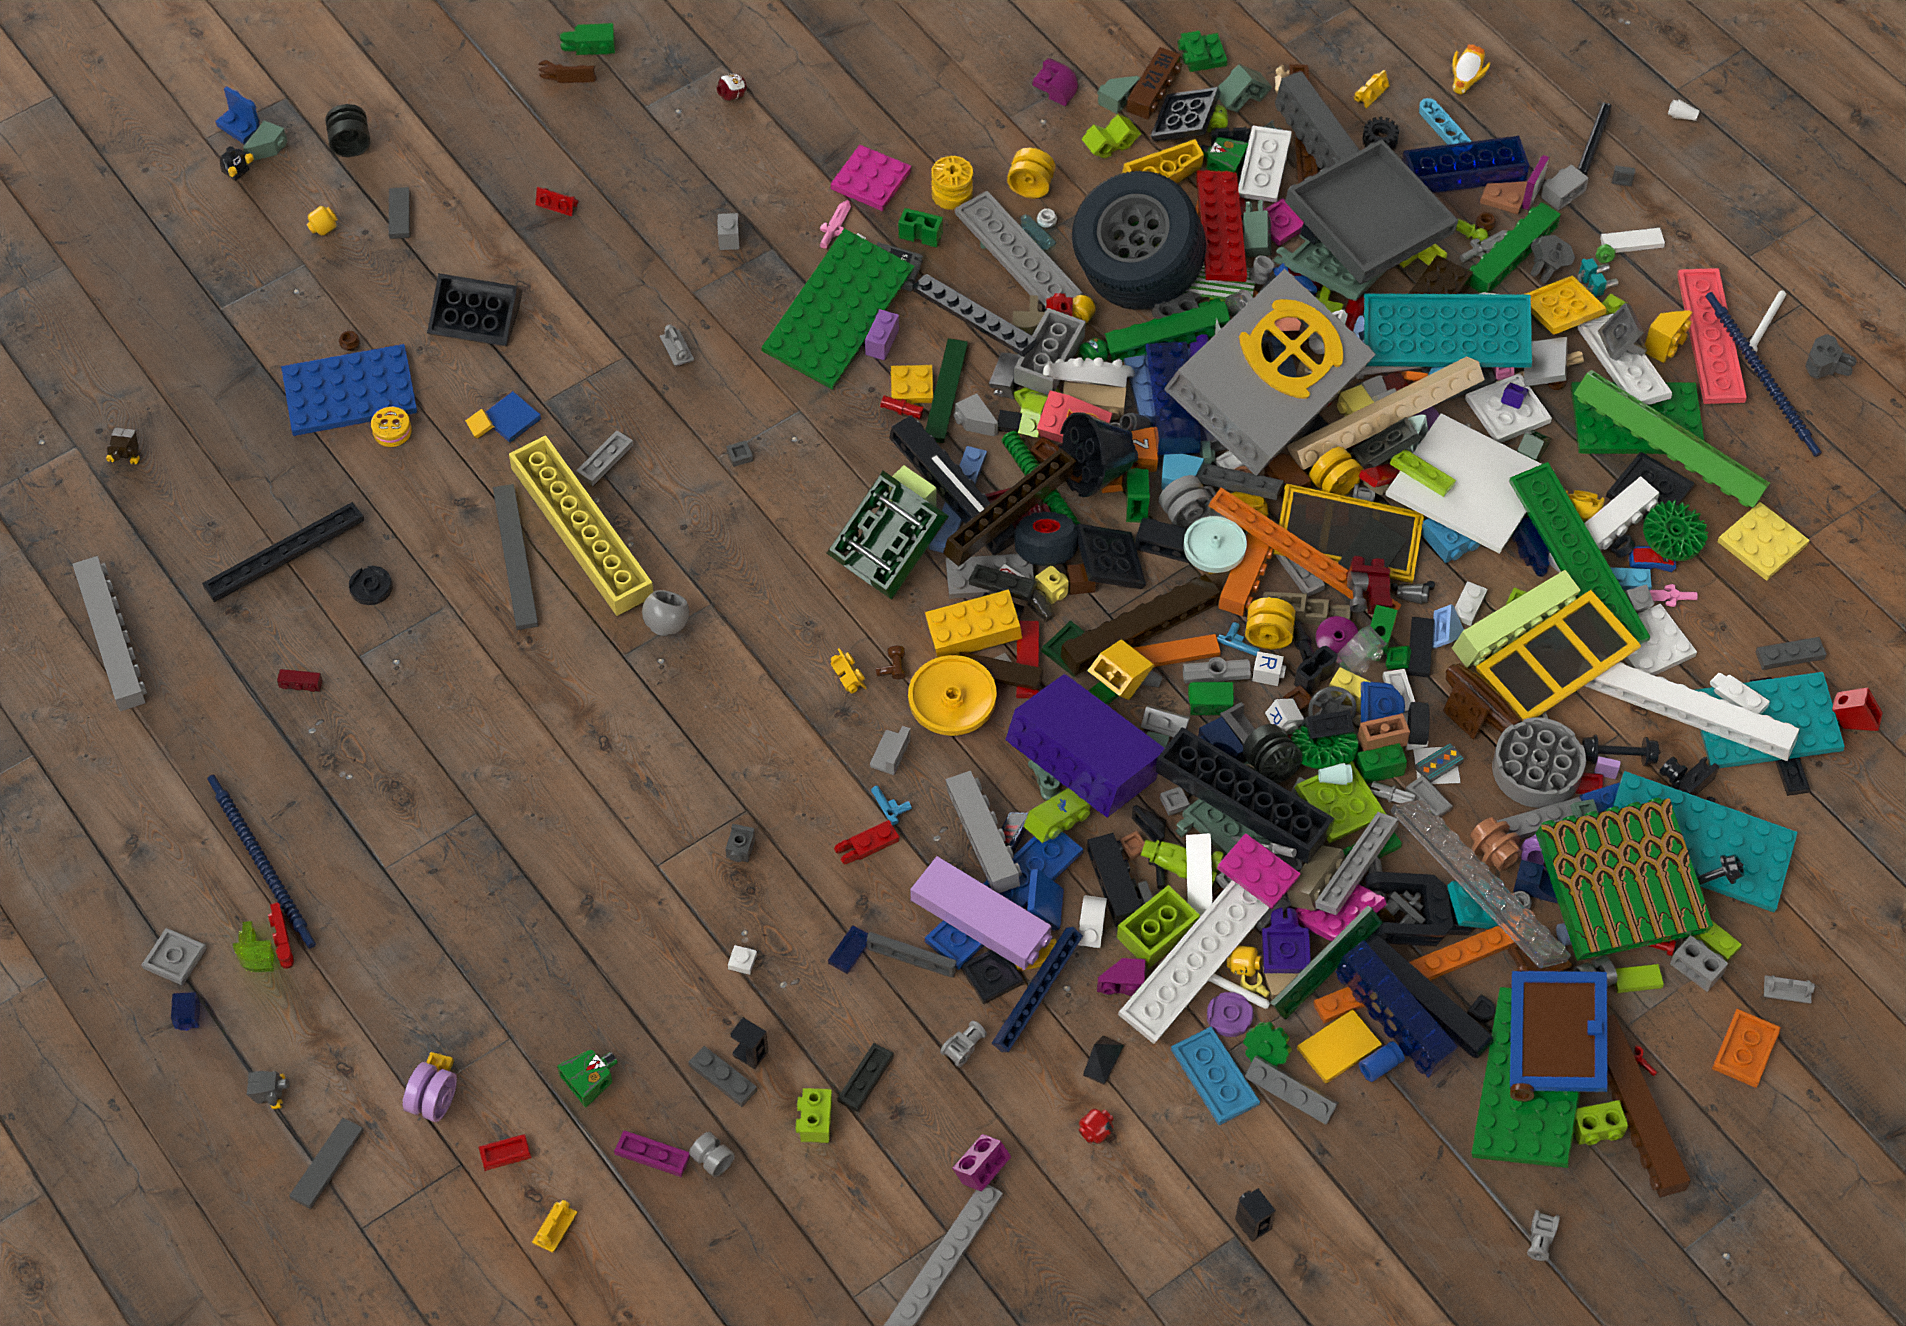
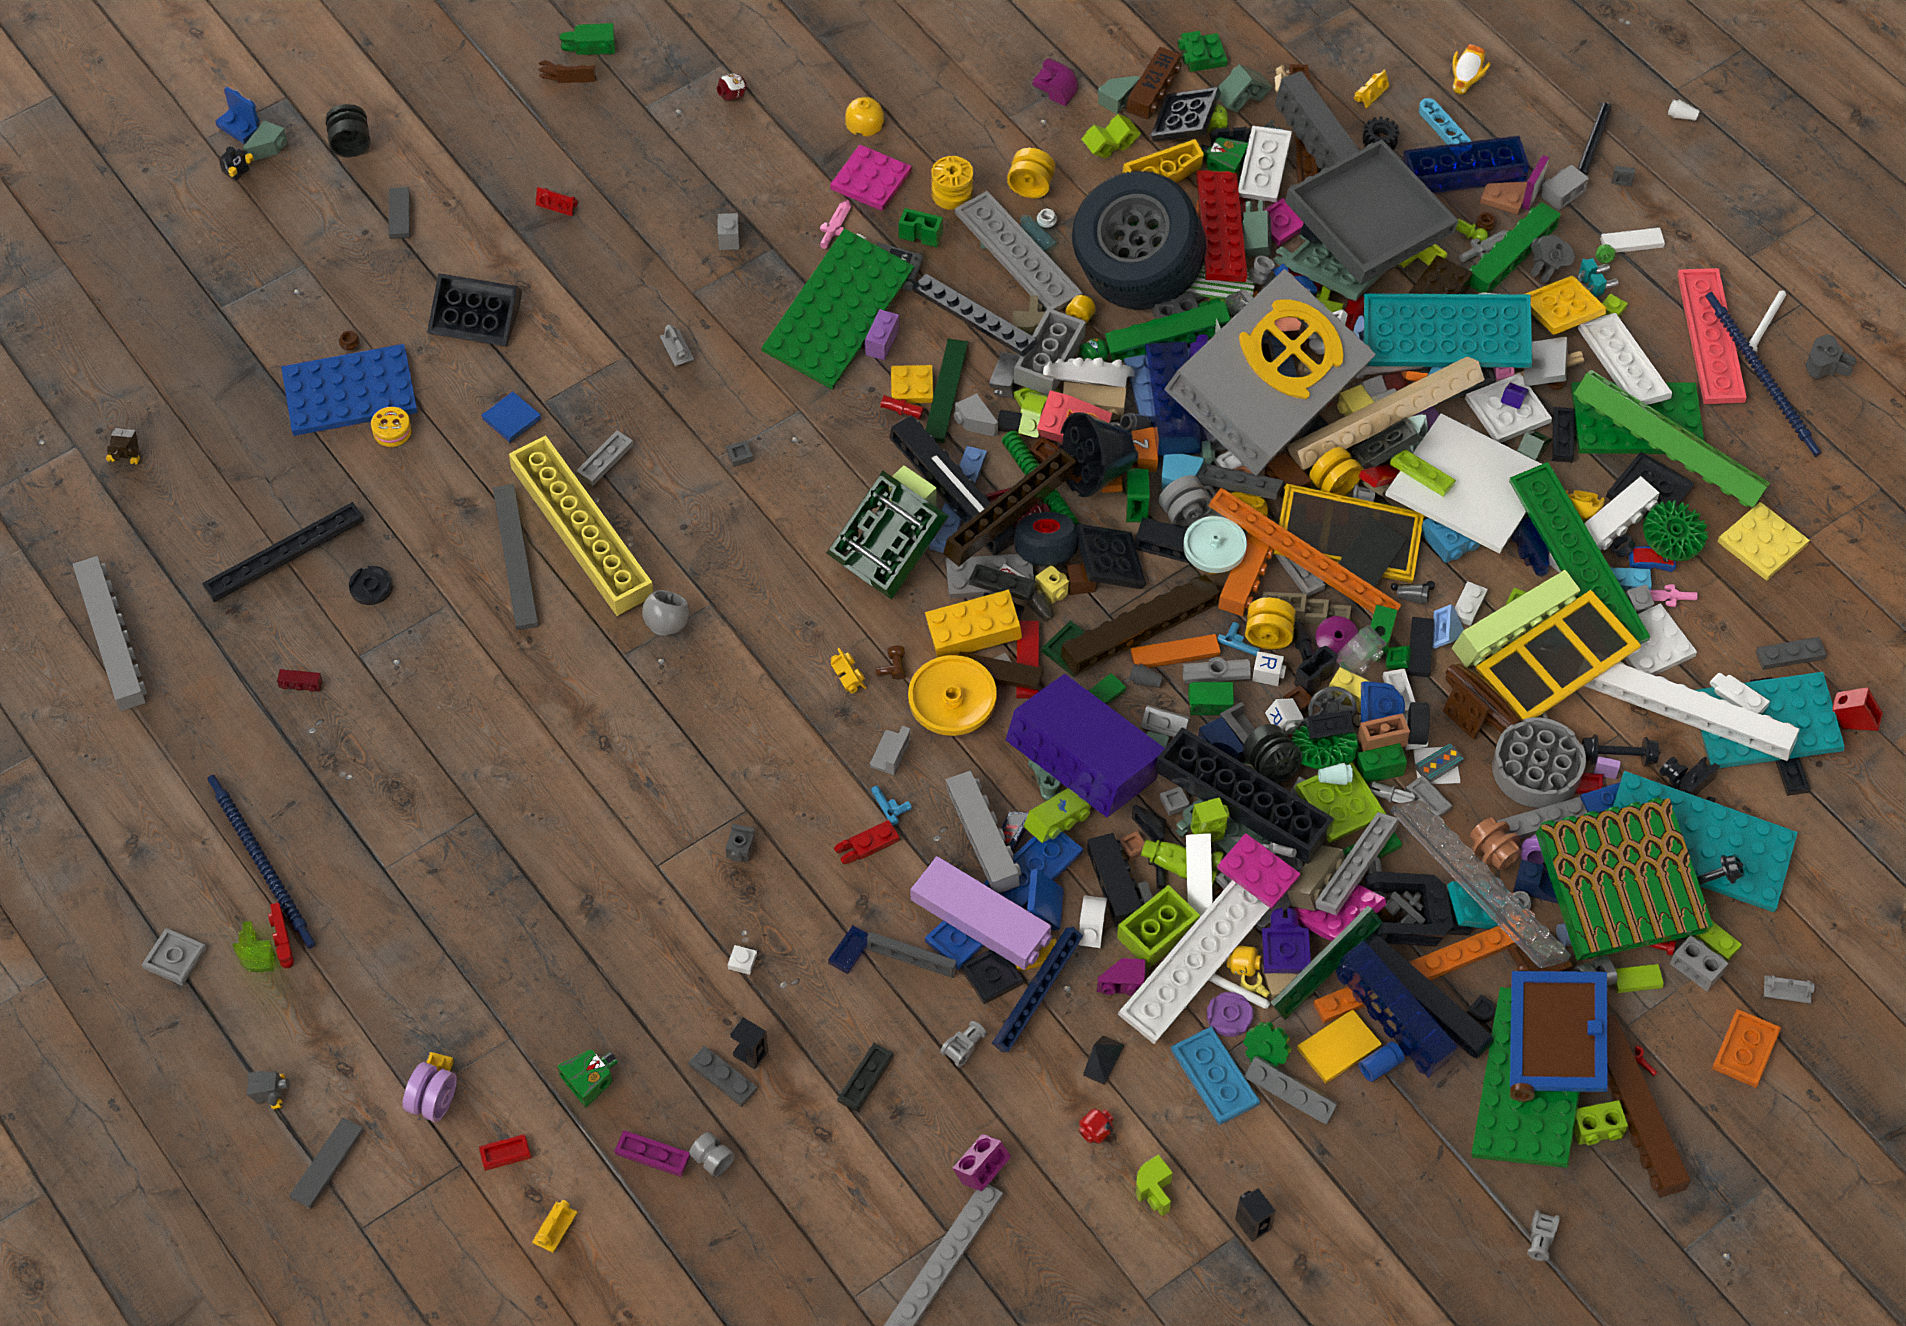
(185, 1010): clear blue brick -> none
(322, 220): yellow head -> none
(479, 423): yellow tile -> none
(815, 1115): lime brick -> none
(864, 116): none -> yellow cylinder
(1060, 303): red brick -> none
(1121, 669): yellow slope -> none
(1150, 1181): none -> lime brick
(1210, 818): none -> lime brick
(1371, 579): dark red hips -> none
(1563, 434): none -> black tile
(1583, 807): sand green plate -> none
(1622, 333): flat silver bracket -> none
(1667, 333): yellow slope -> none

